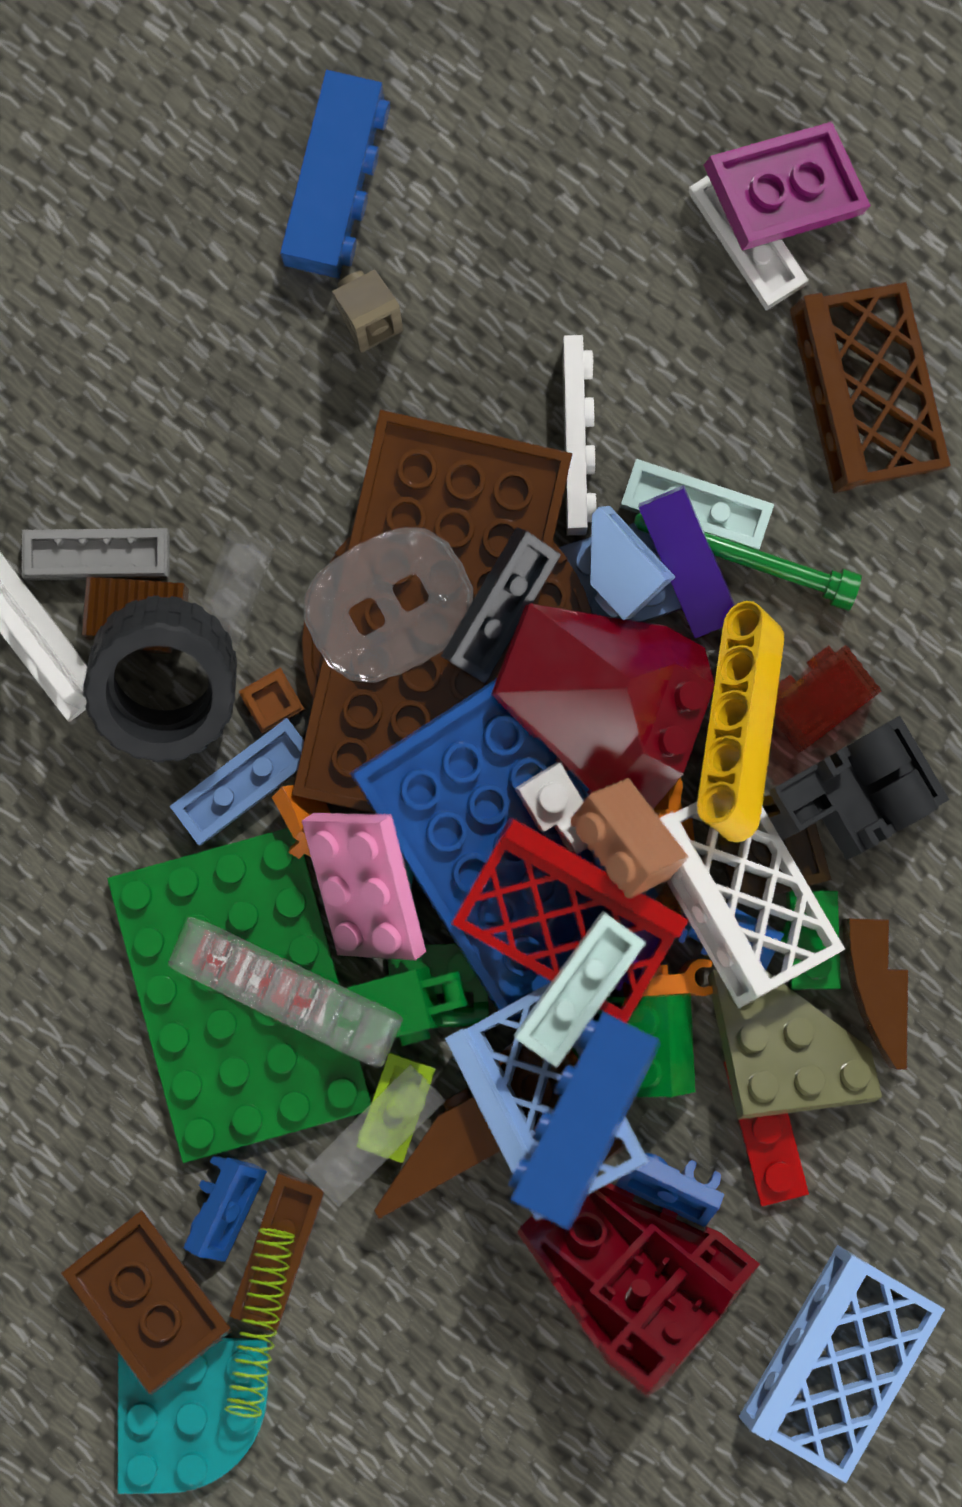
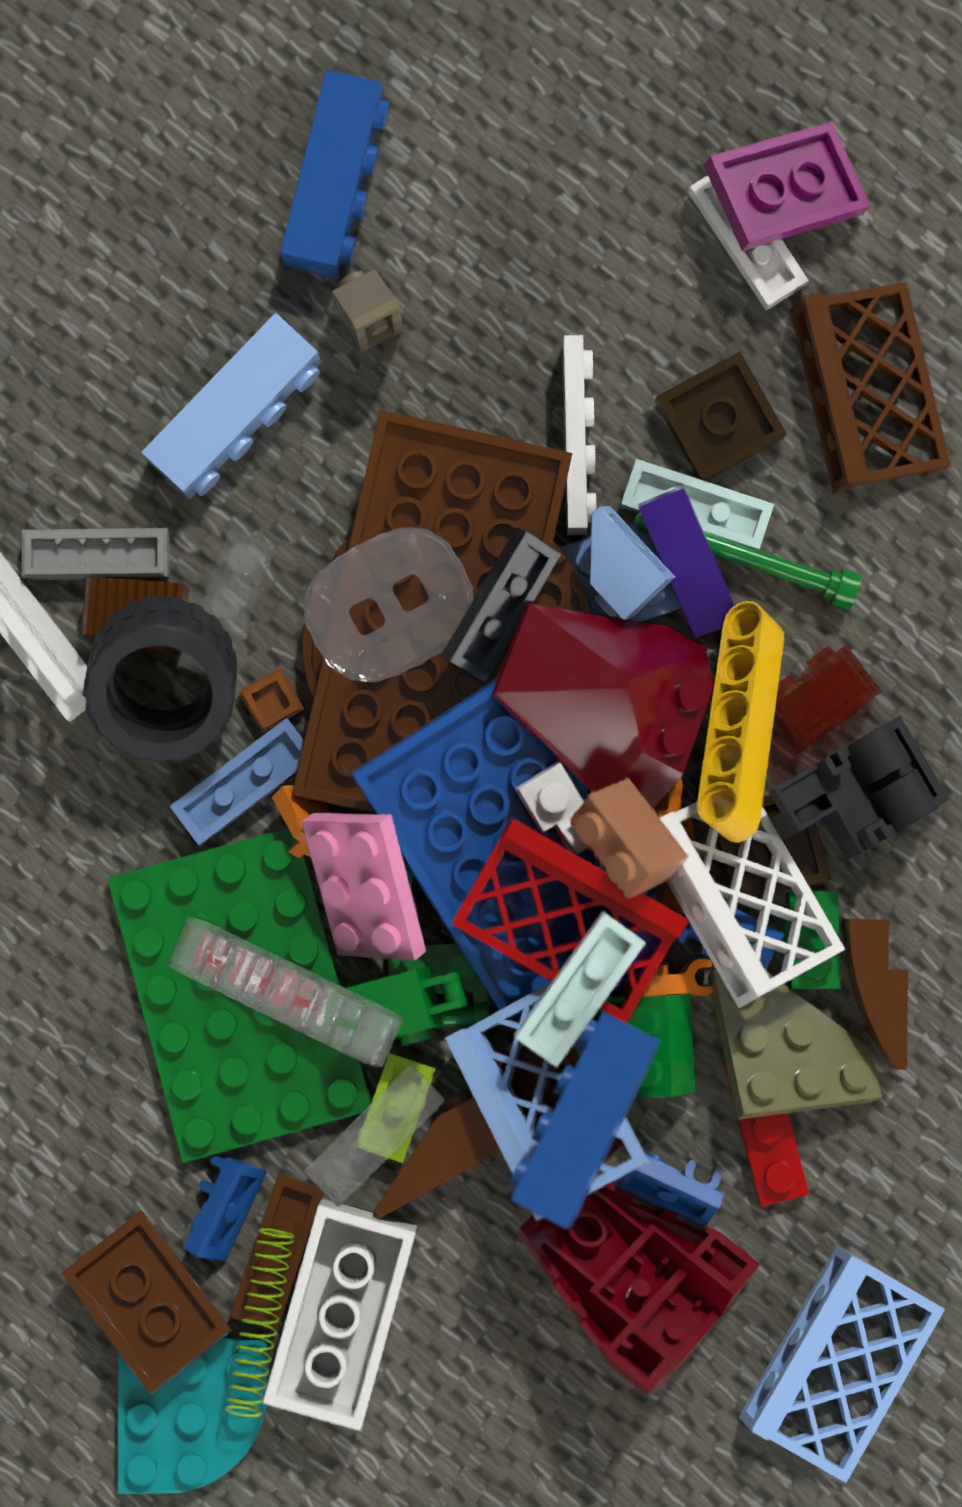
(233, 407): none -> light blue brick
(340, 1314): none -> white brick
(720, 417): none -> dark brown plate

